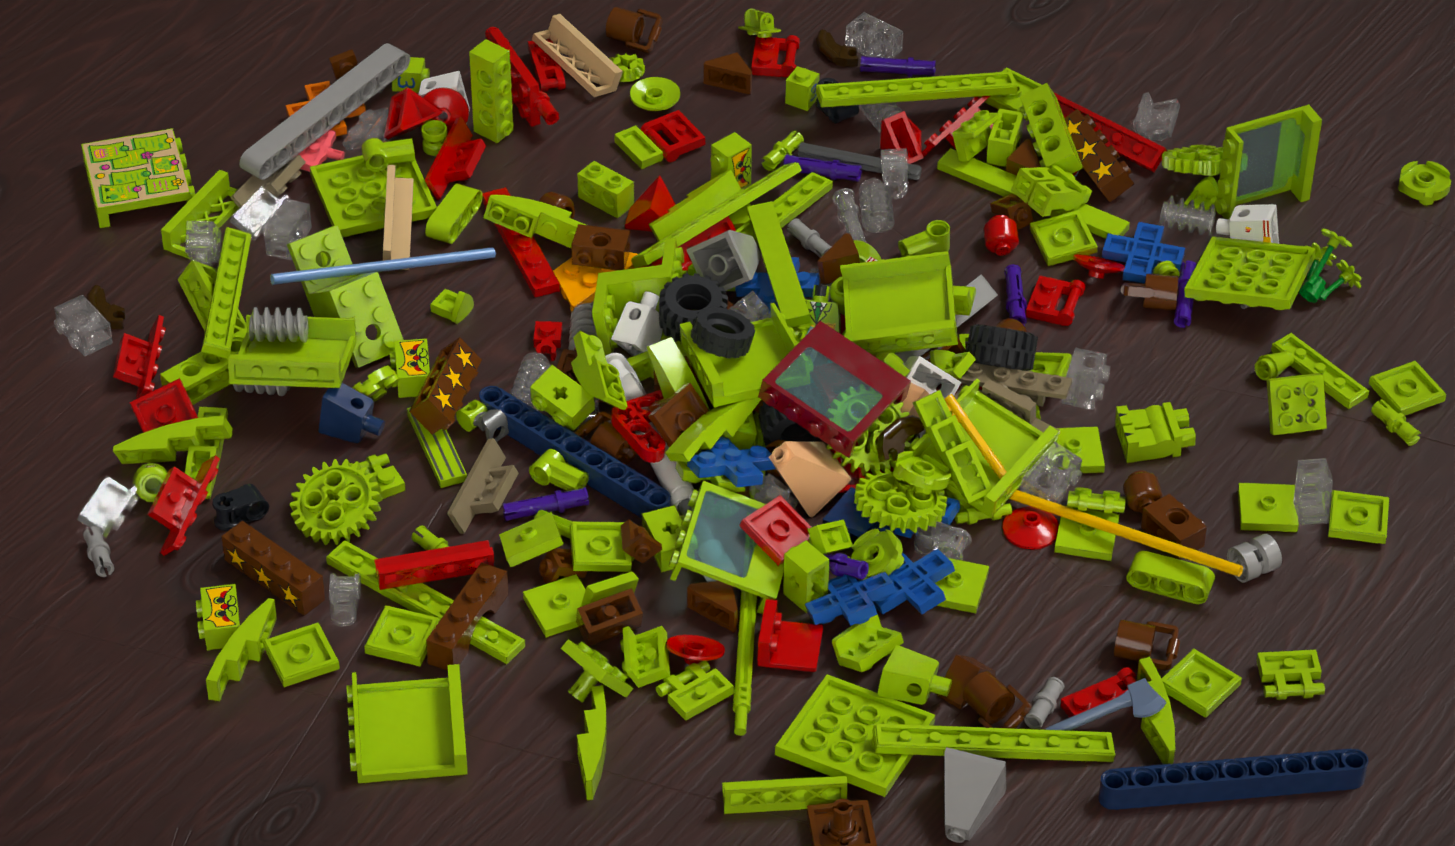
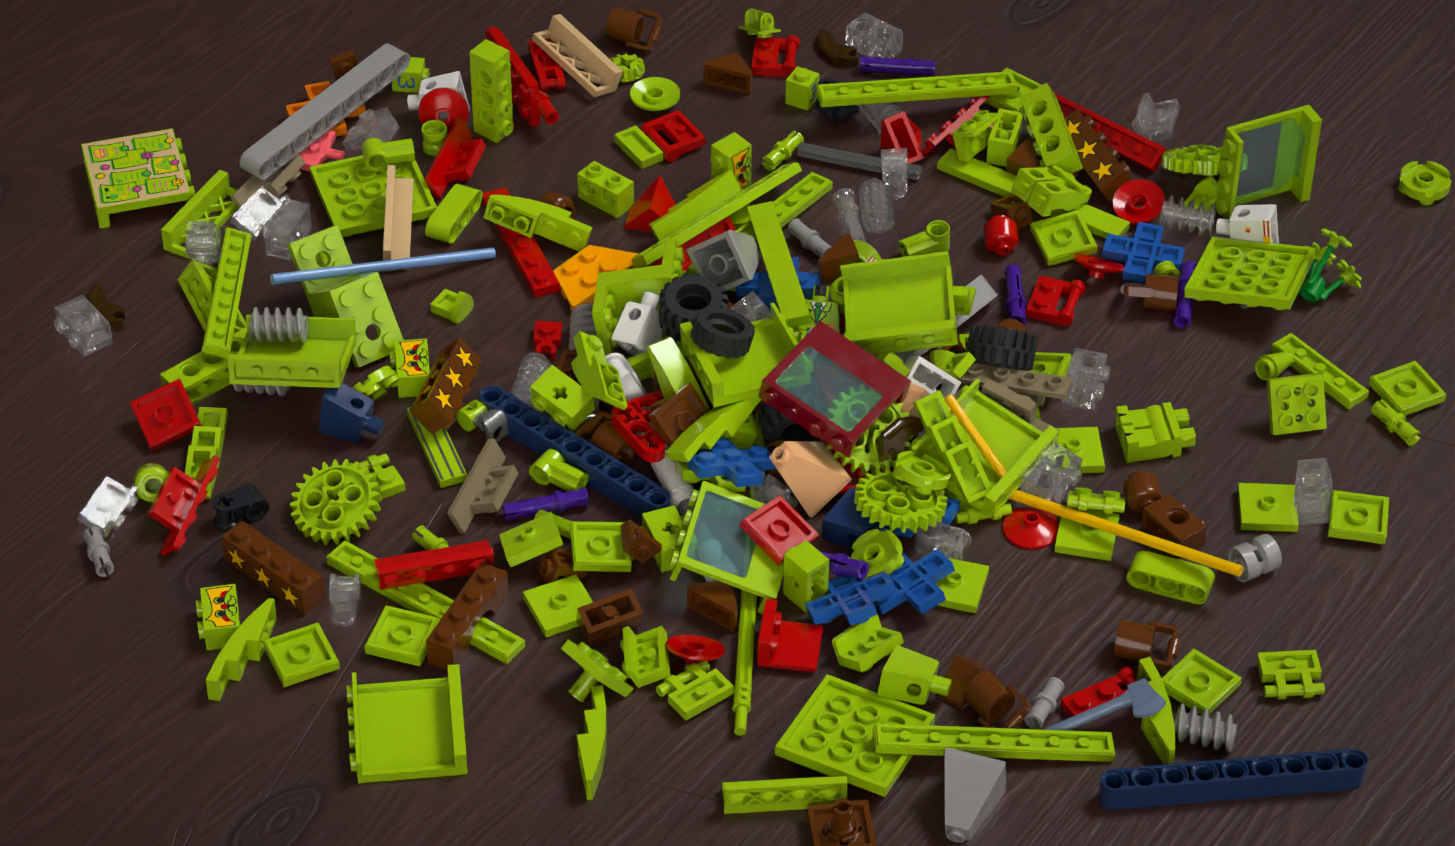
(137, 358): red bracket -> none
(165, 441): lime slope -> none
(407, 113): red slope -> none
(600, 247): reddish brown brick -> none
(609, 587): lime tile -> none
(826, 168): dark purple pin -> none
(830, 537): lime plate -> none
(1138, 193): none -> red dish
(1205, 728): none -> light grey piece

